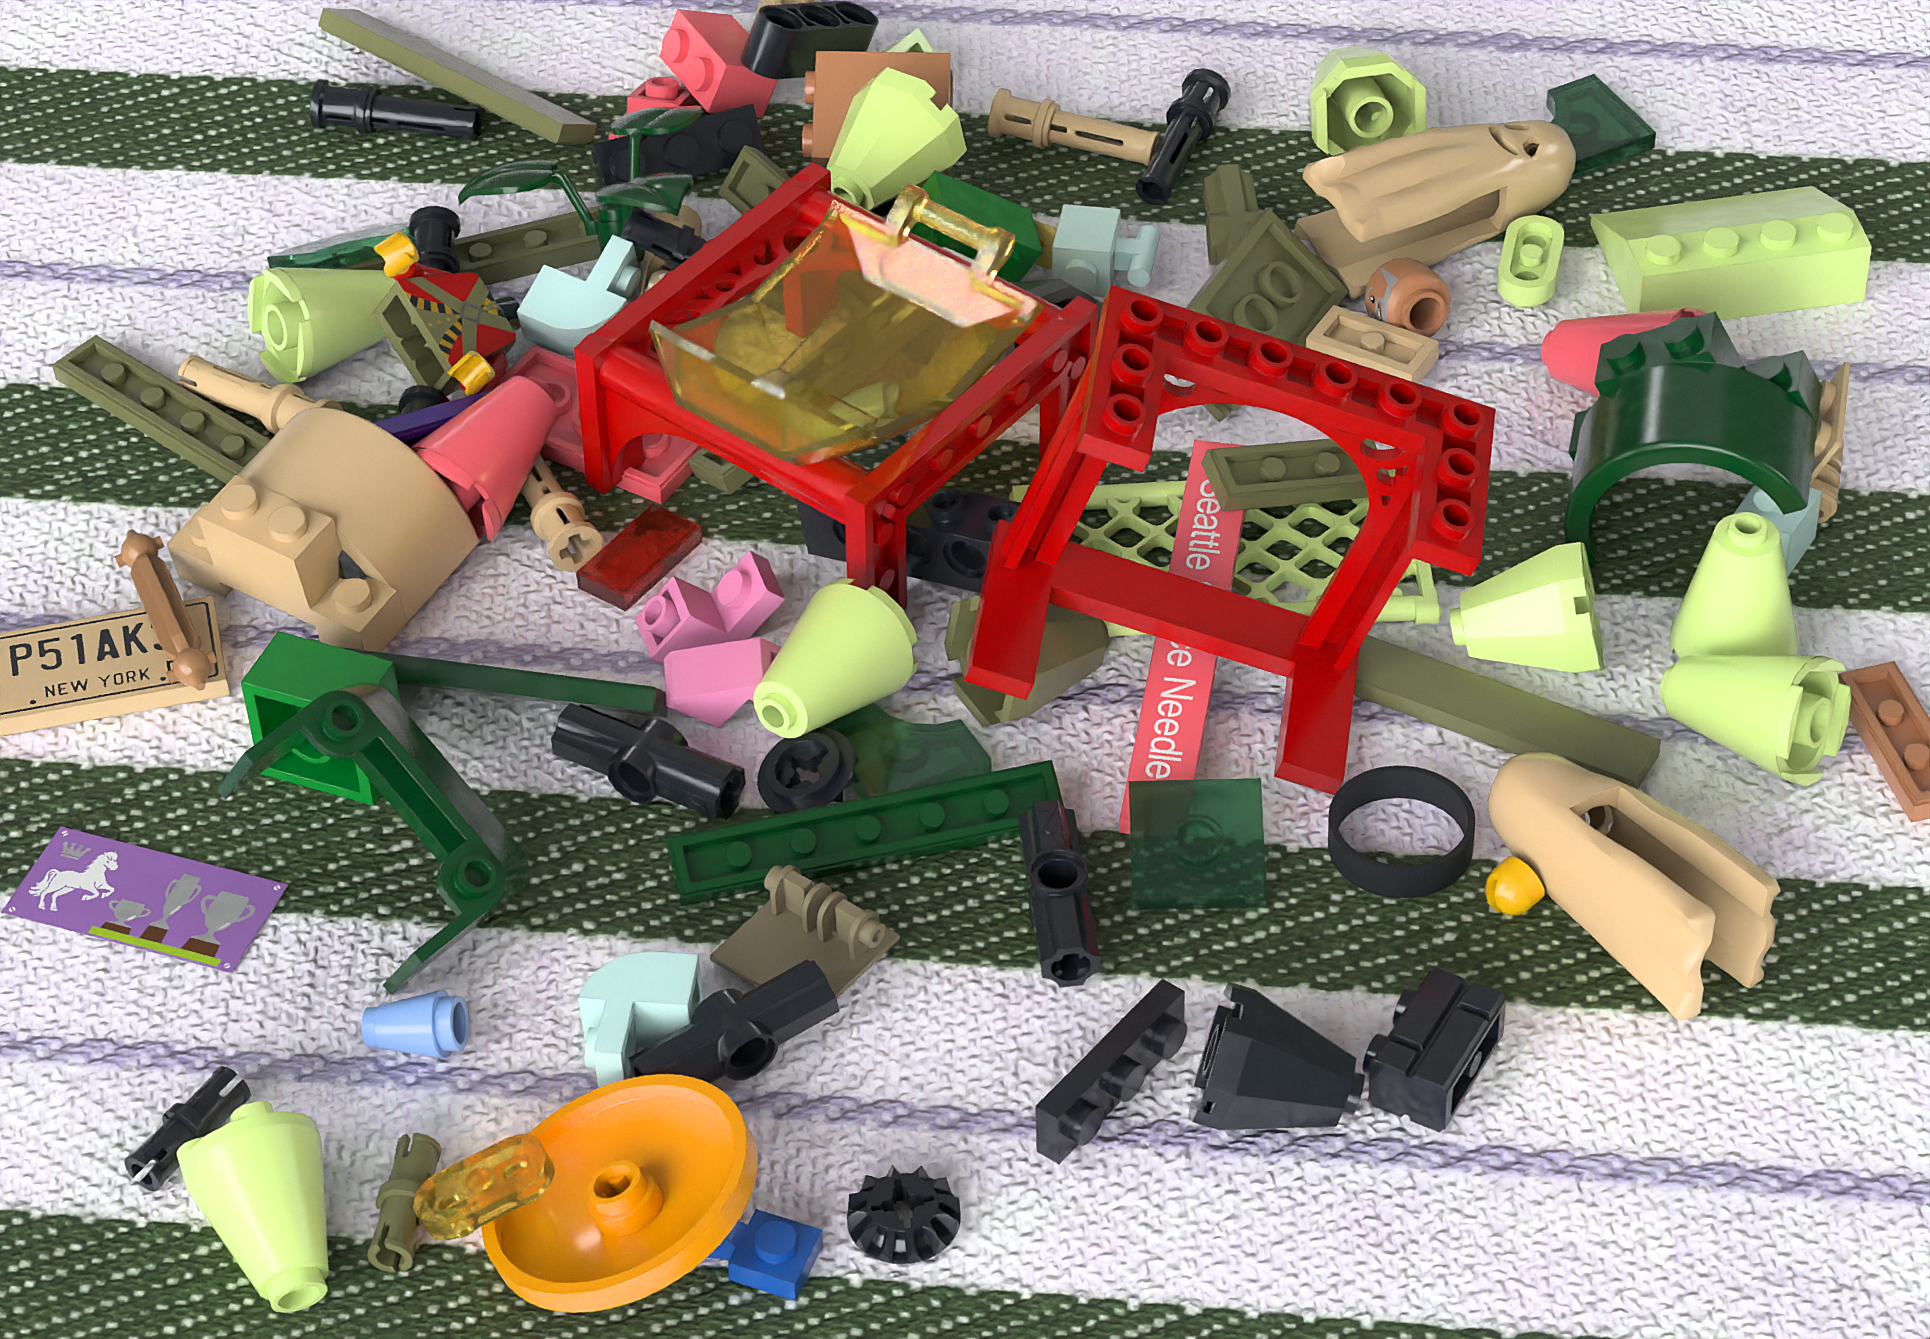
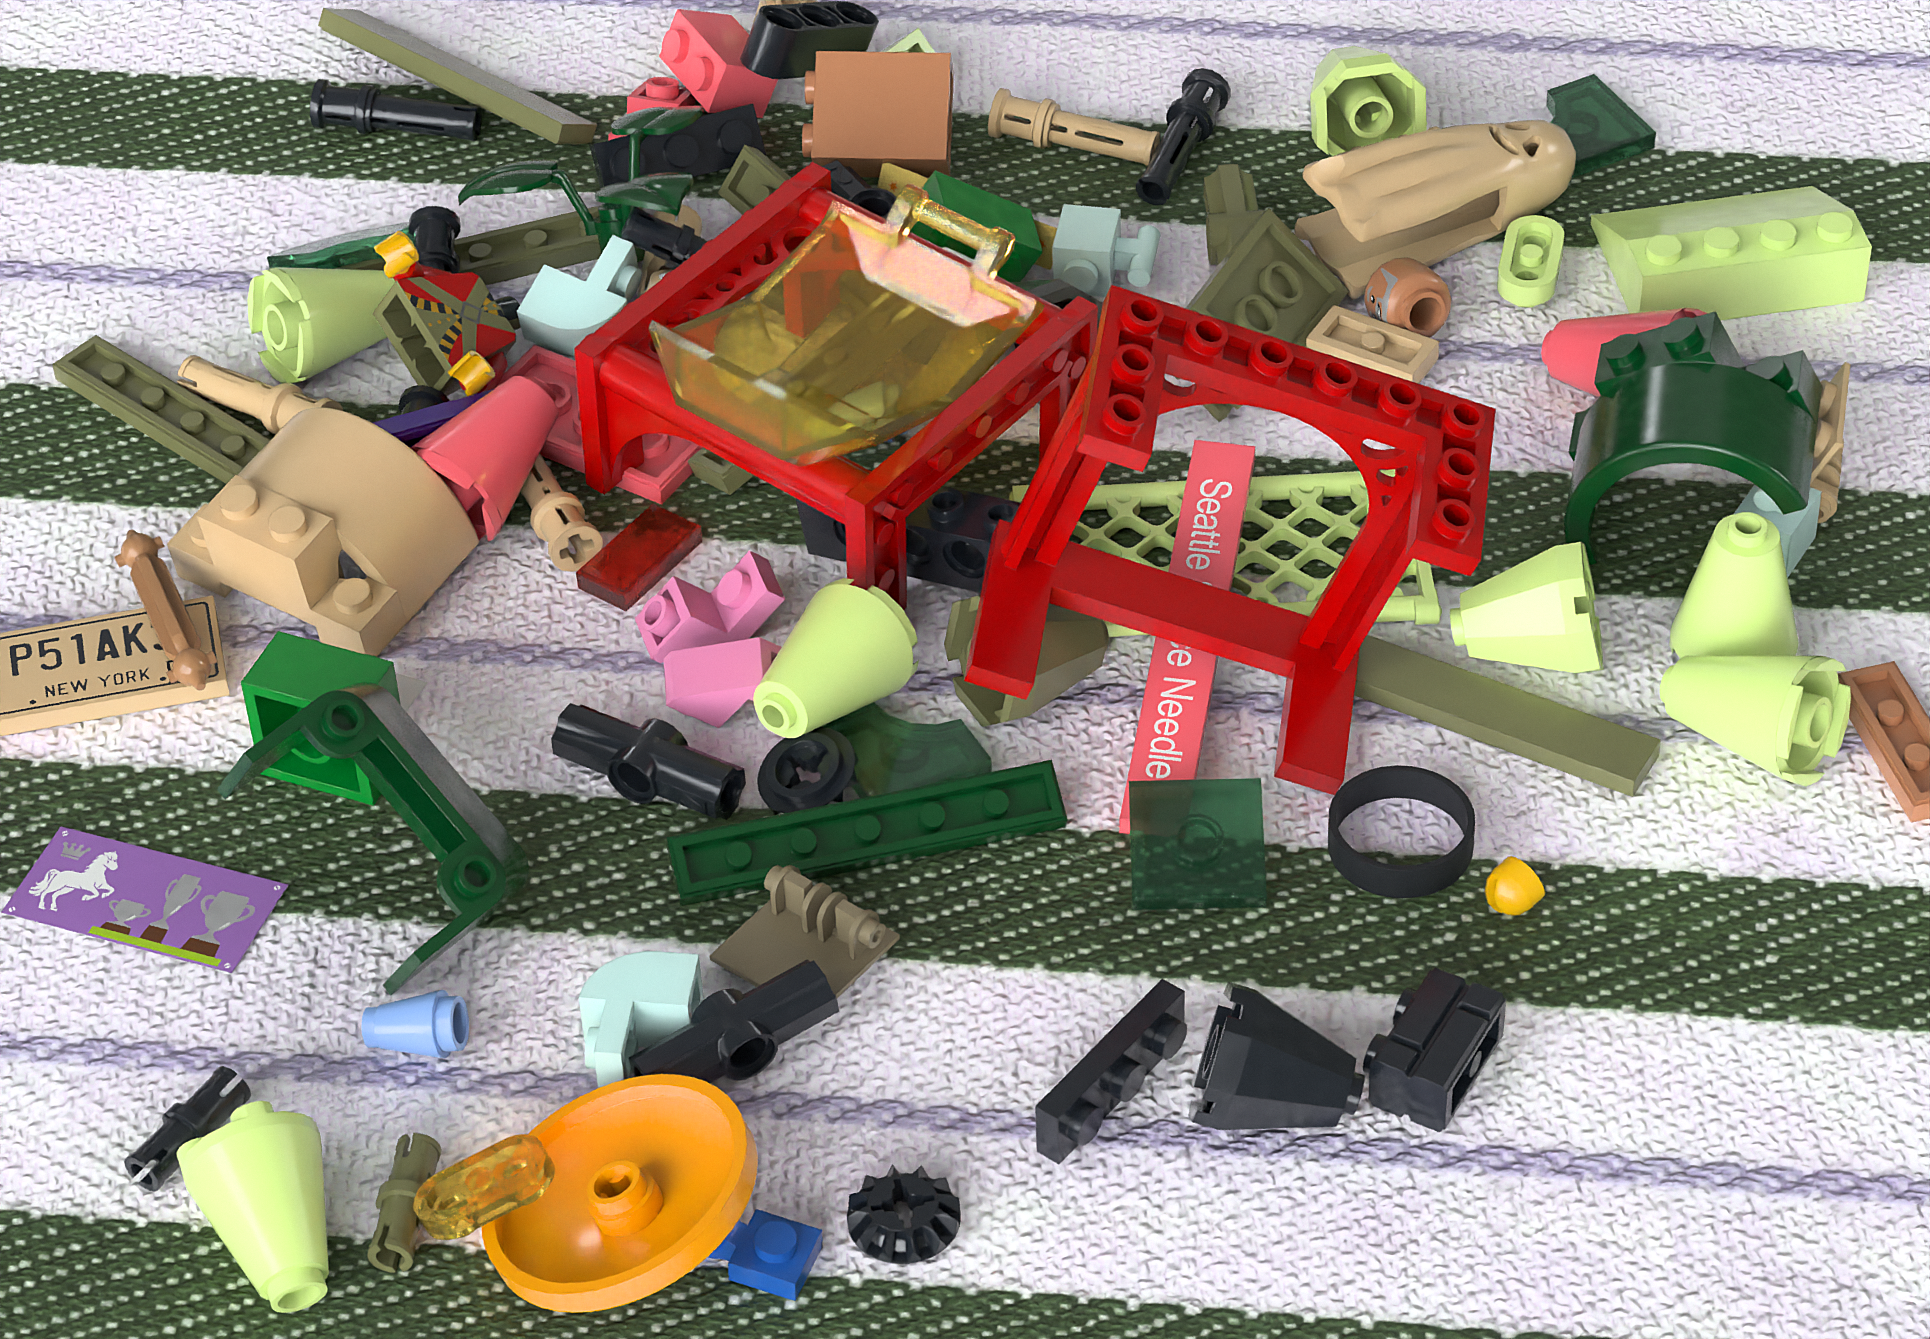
(526, 684): dark green tile -> none
(892, 140): yellowish green cone -> none
(1058, 894): black piece -> none
(1283, 474): olive tile -> none
(1649, 888): tan piece -> none

